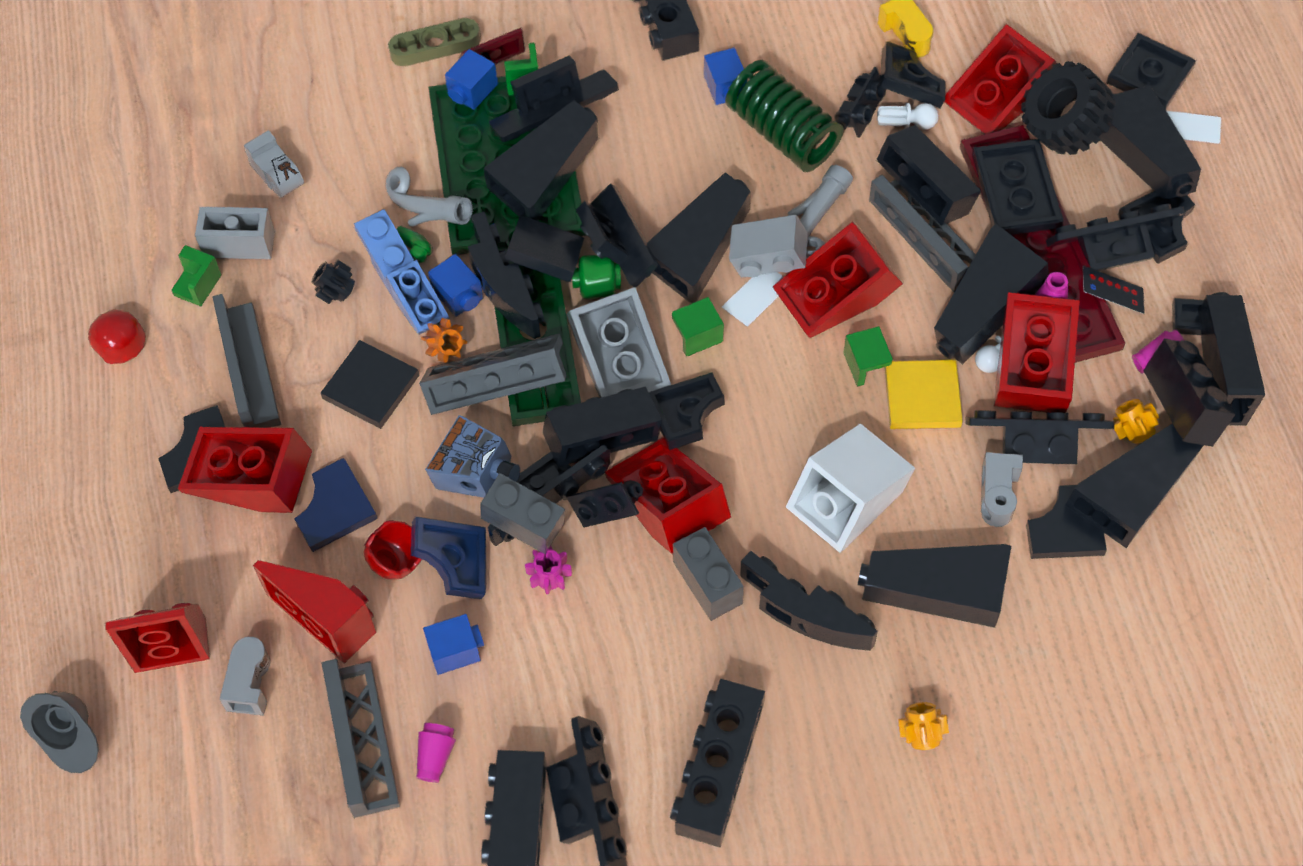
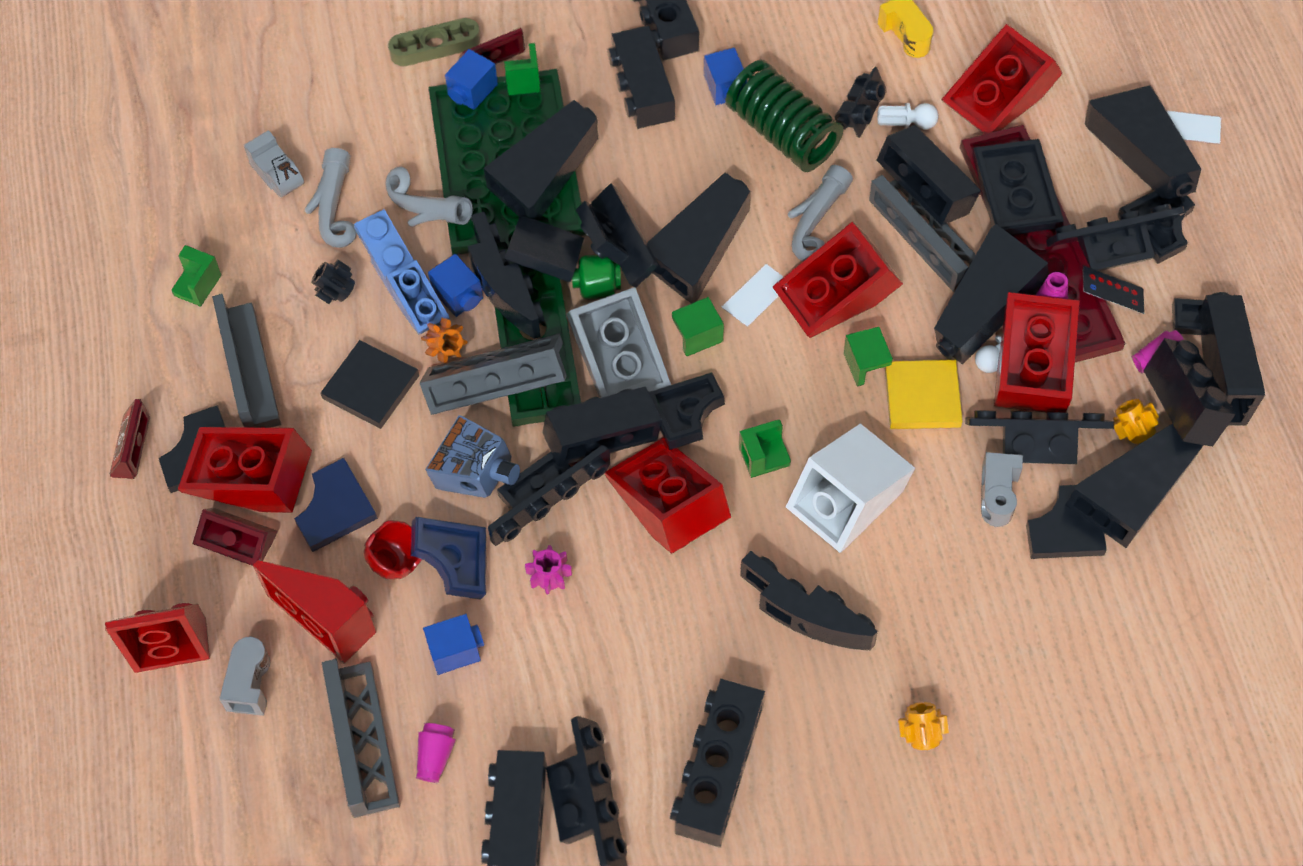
(61, 729): dark grey piece -> none
(116, 336): red hair -> none
(130, 441): none -> dark red slope
(233, 536): none -> dark red slope
(235, 232): light grey brick -> none
(335, 166): none -> light grey plant
(418, 243): green arm -> none
(522, 513): dark grey brick -> none
(547, 92): black bracket -> none
(606, 503): black hinge -> none
(641, 77): none -> black brick
(708, 573): dark grey brick -> none
(763, 448): none -> green panel
(768, 246): light grey brick -> none
(907, 76): black tile -> none
(943, 581): black slope -> none
(1083, 122): black tyre -> none
(1151, 64): black tile -> none

